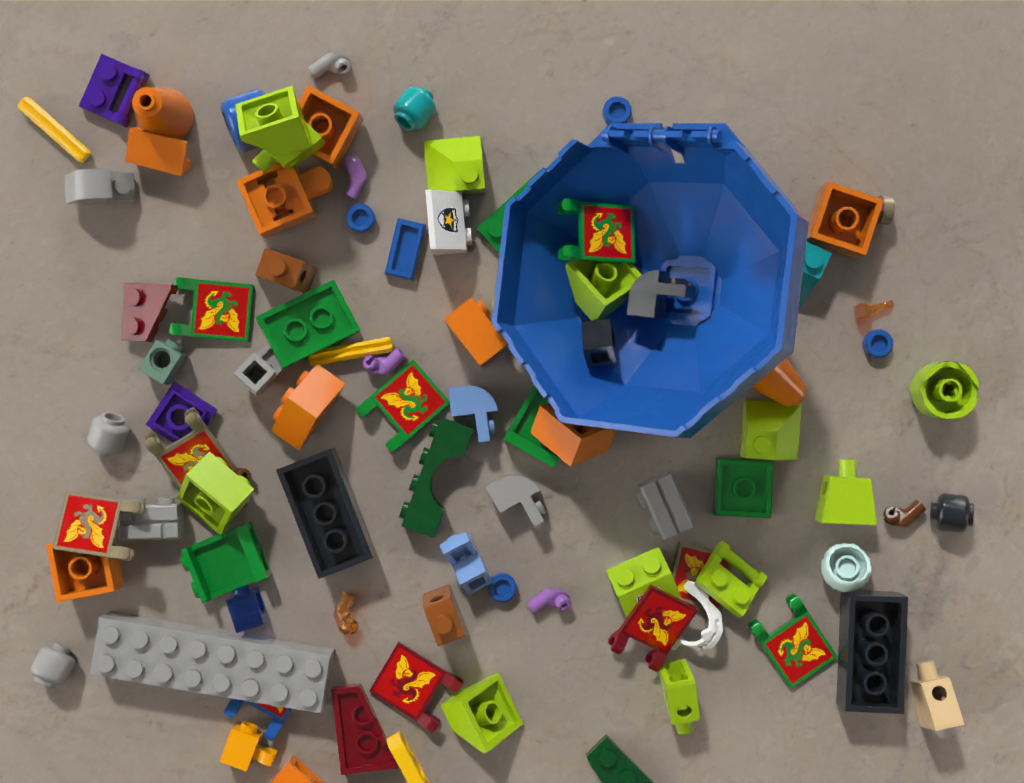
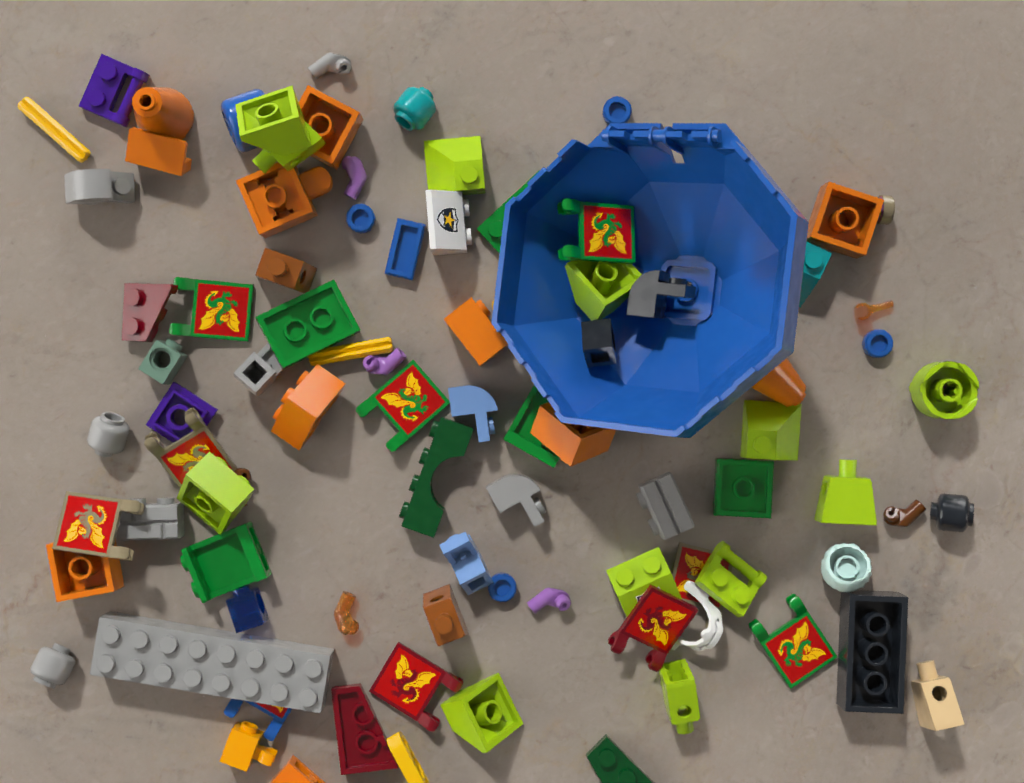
(326, 512): black brick -> none

